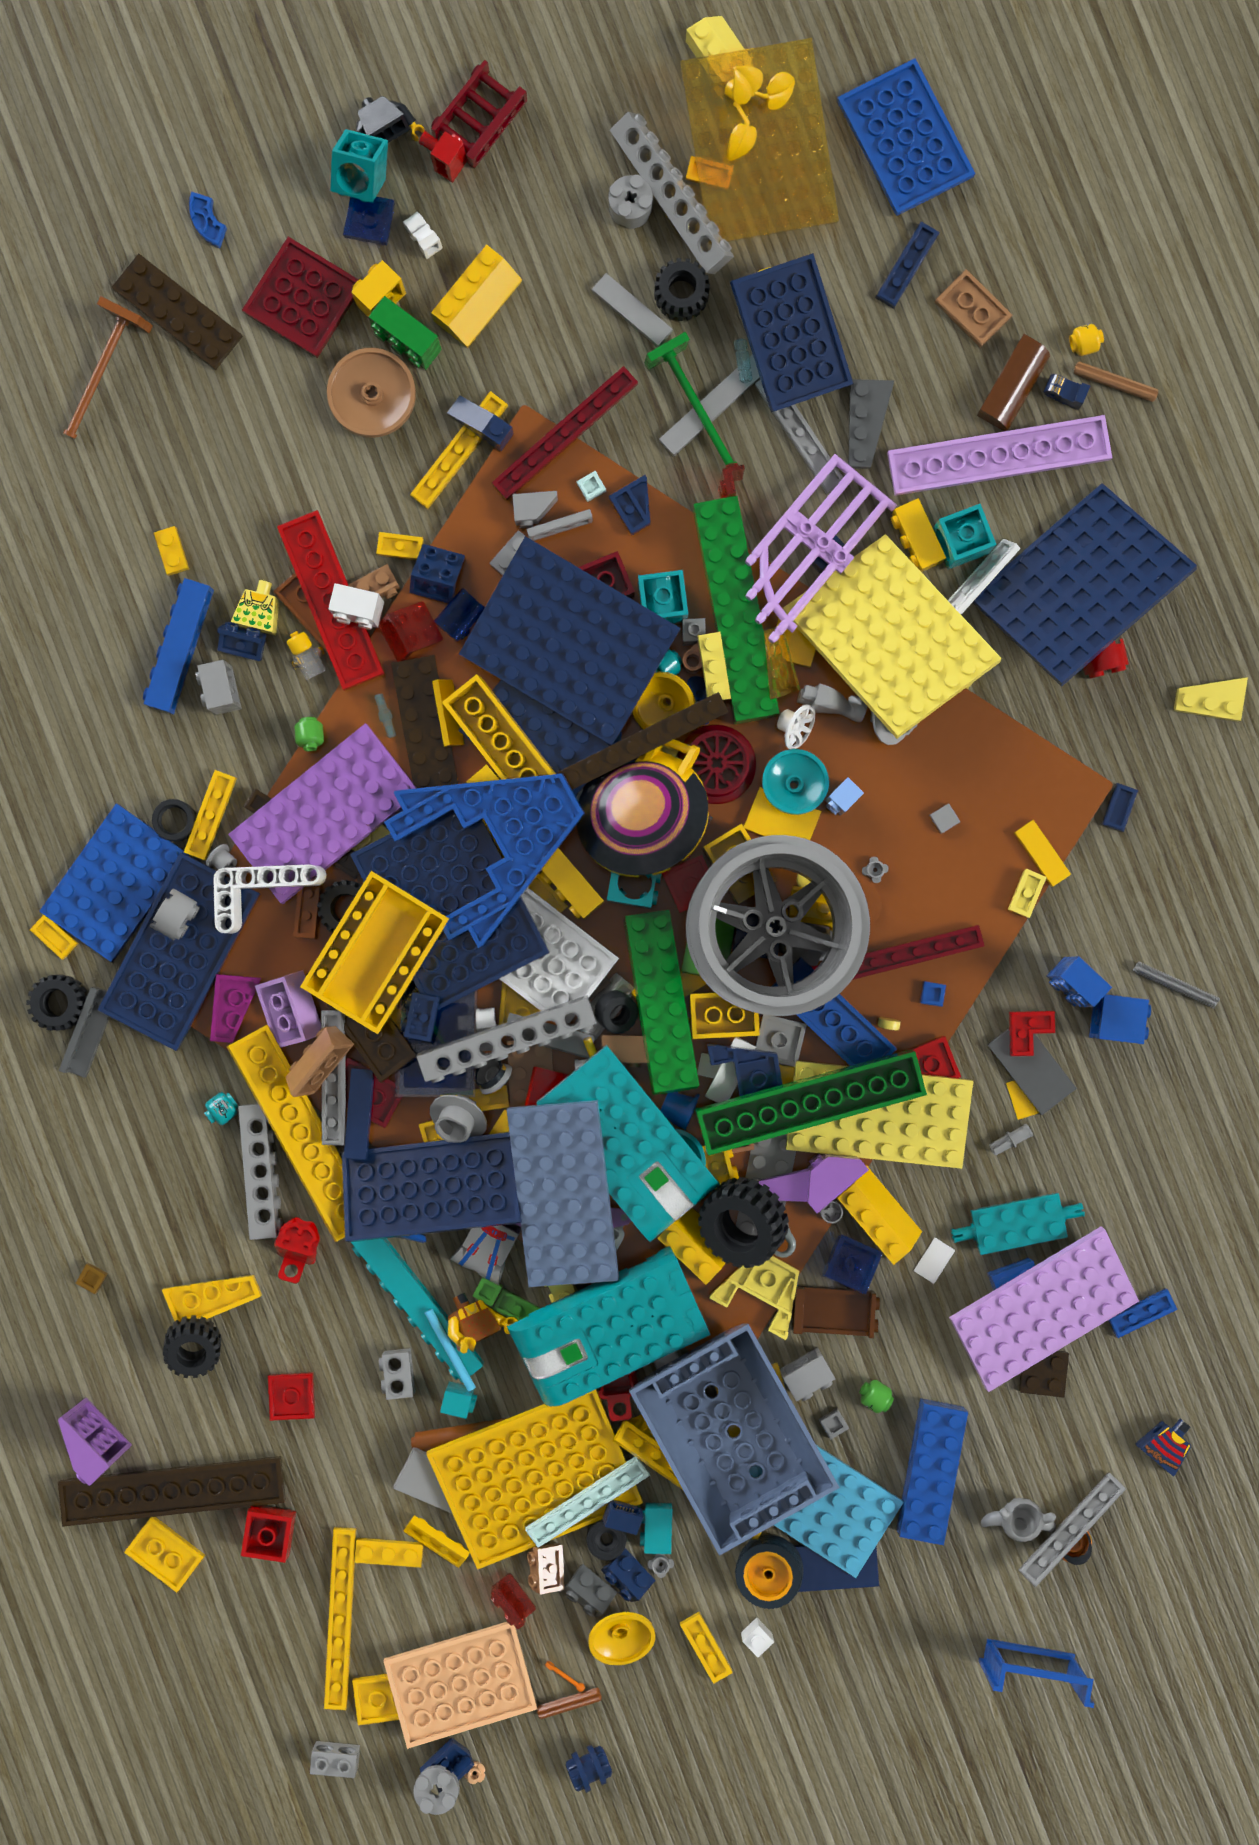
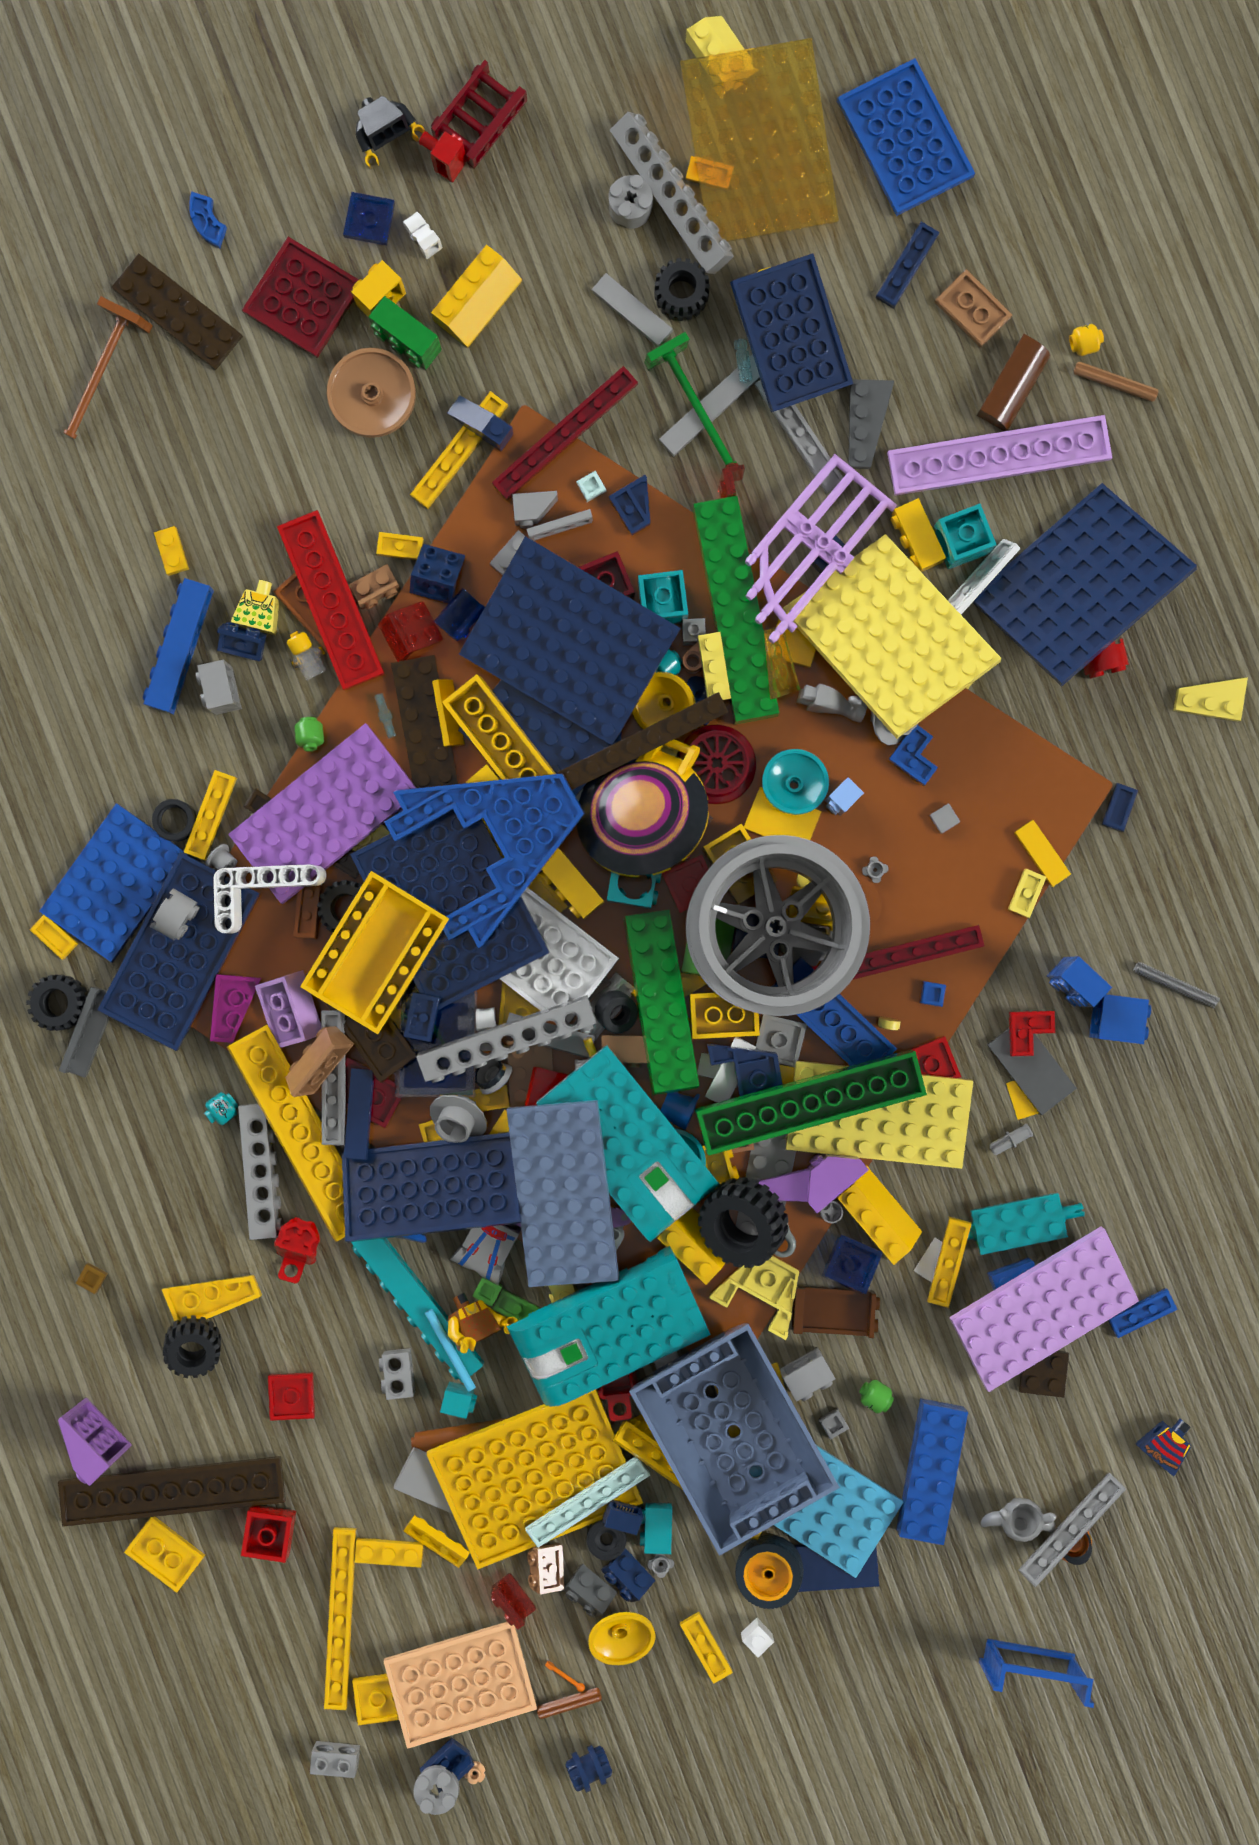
(356, 606): white brick -> none
(366, 152): teal brick -> none
(743, 87): yellow plant -> none
(793, 723): white wheel -> none
(909, 756): none -> blue plate
(949, 1262): none -> yellow tile
(1066, 391): dark blue leg -> none

